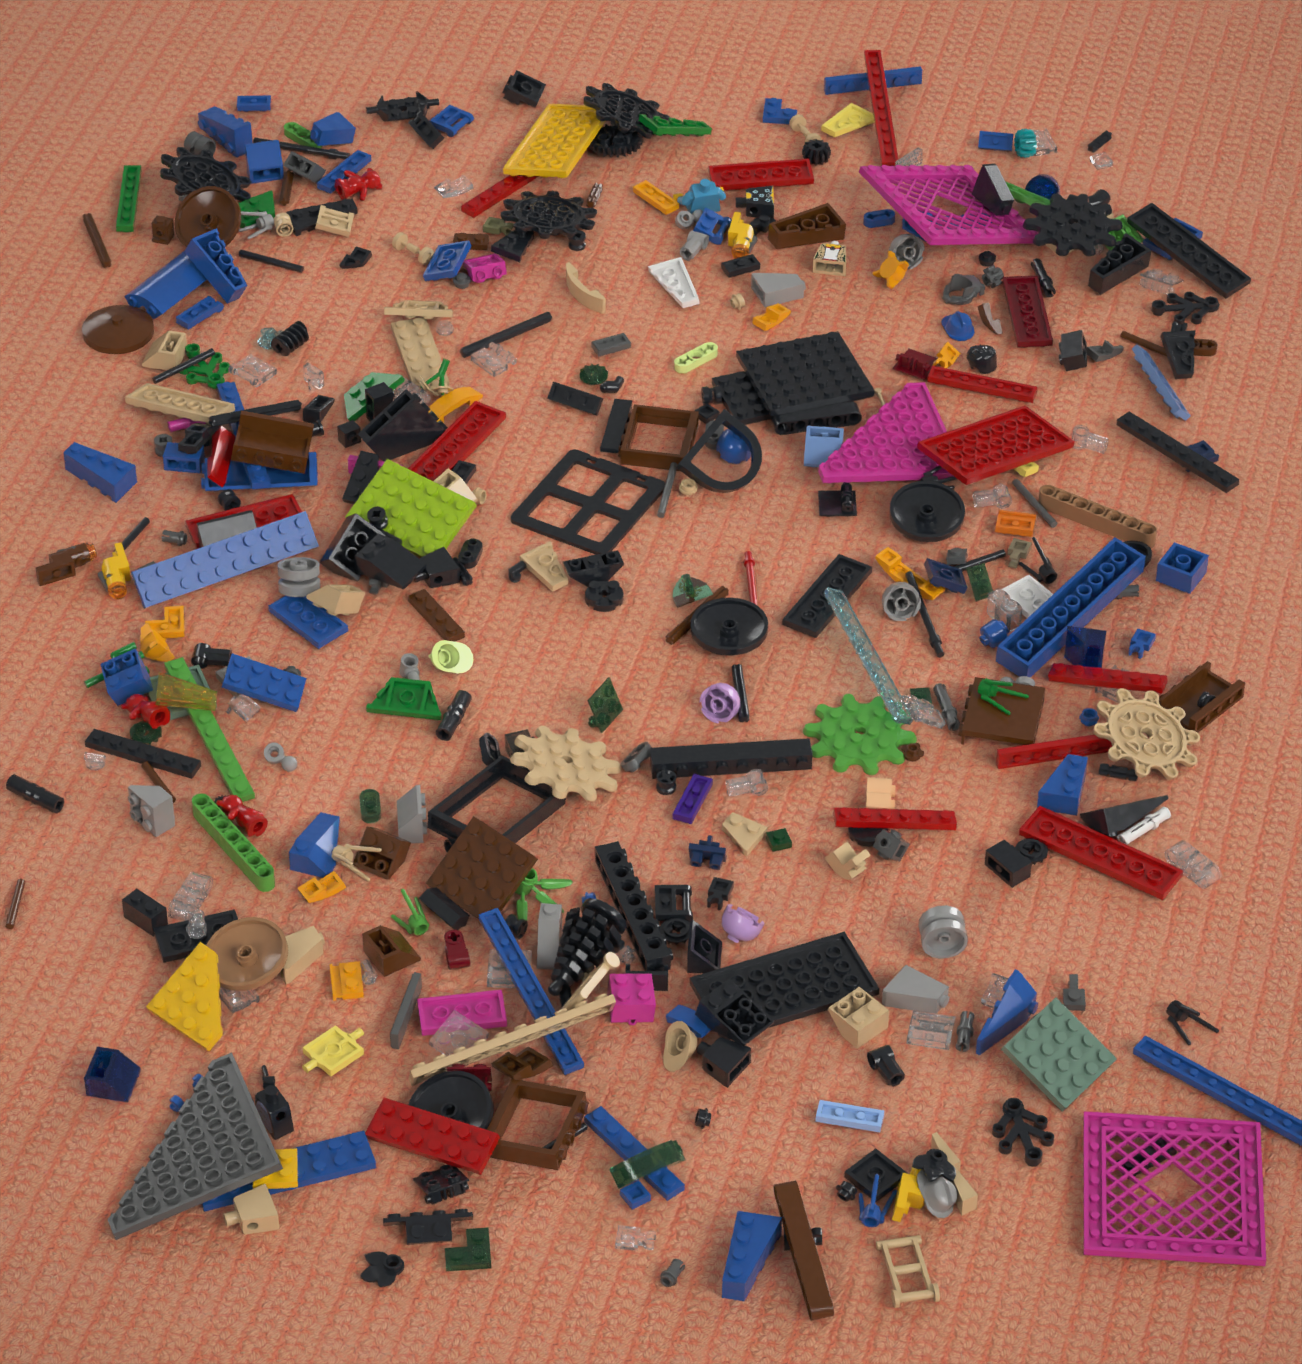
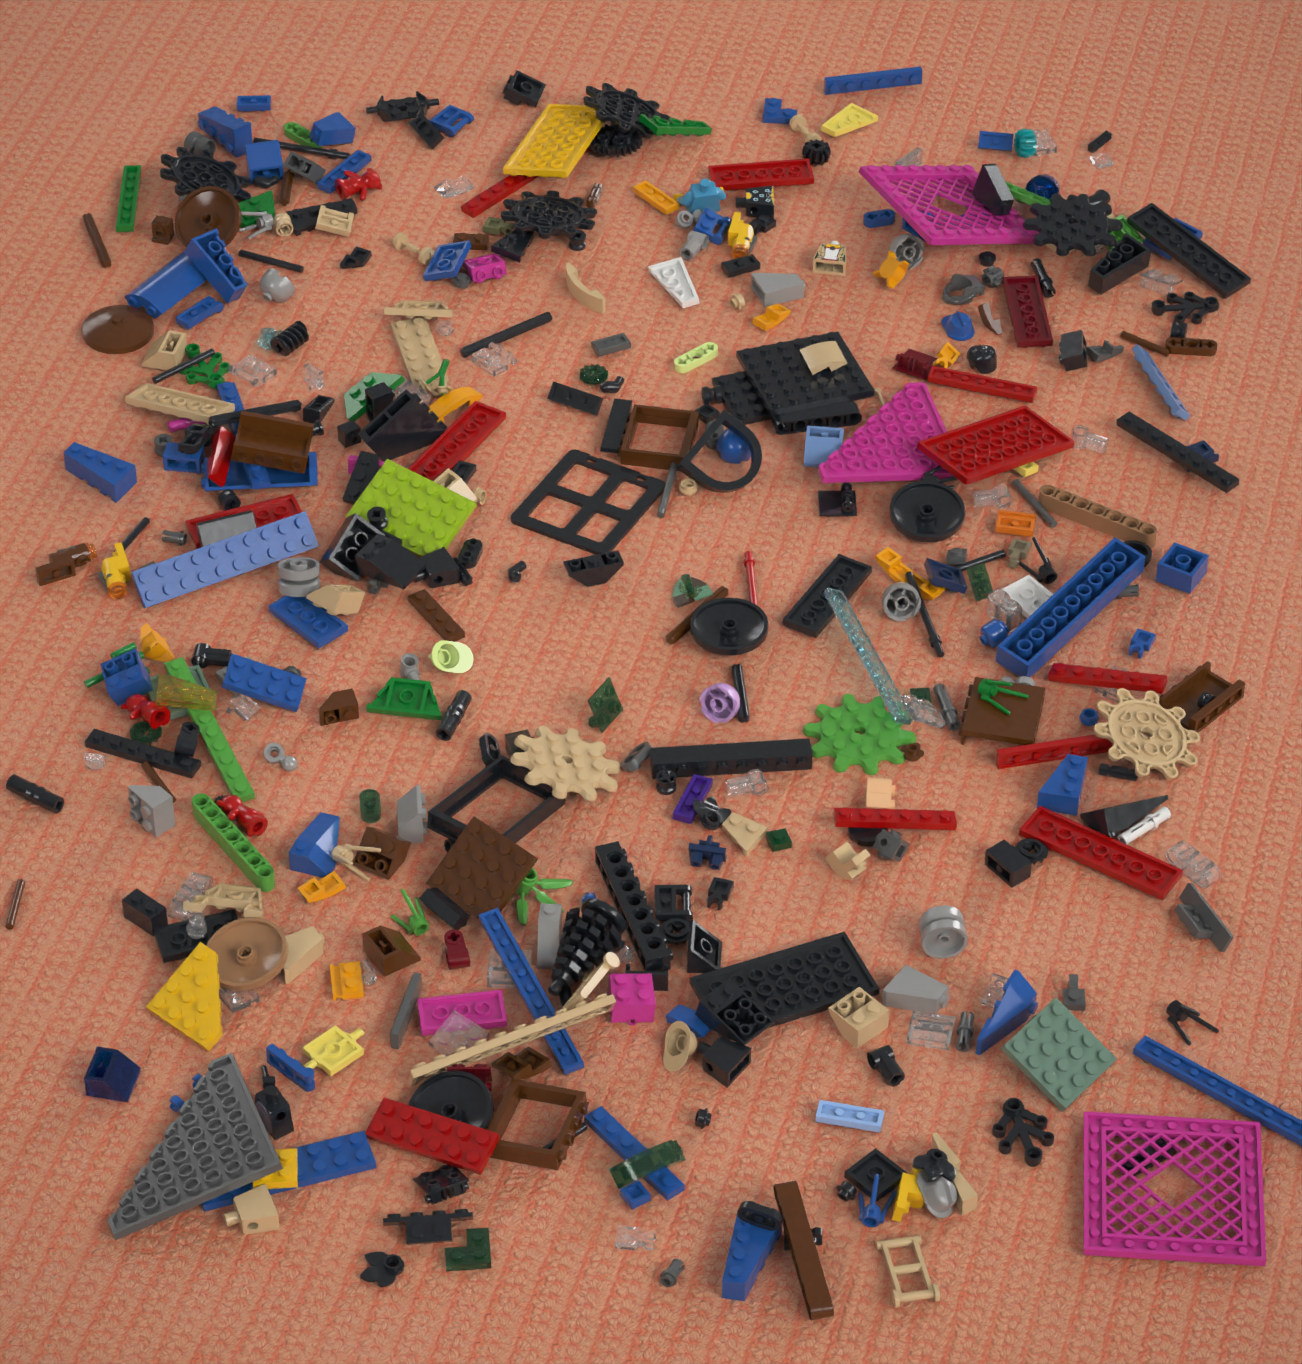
(173, 625): light orange plate -> none
(187, 739): none -> black piece
(227, 895): none -> tan wing
(264, 182): none -> black arm
(276, 287): none -> light grey cylinder
(290, 1068): none -> blue plate
(339, 707): none -> reddish brown slope
(517, 926): black wheel -> none
(545, 566): tan wing -> none
(612, 591): black plate -> none
(709, 813): none -> black plate
(740, 924): lavender cylinder -> none
(760, 1215): none -> black plate
(807, 227): reddish brown wedge -> none
(822, 356): none -> tan slope
(881, 107): red plate -> none
(1085, 646): clear blue slope -> none
(1180, 352): black wing -> none
(1202, 919): none -> dark grey bracket

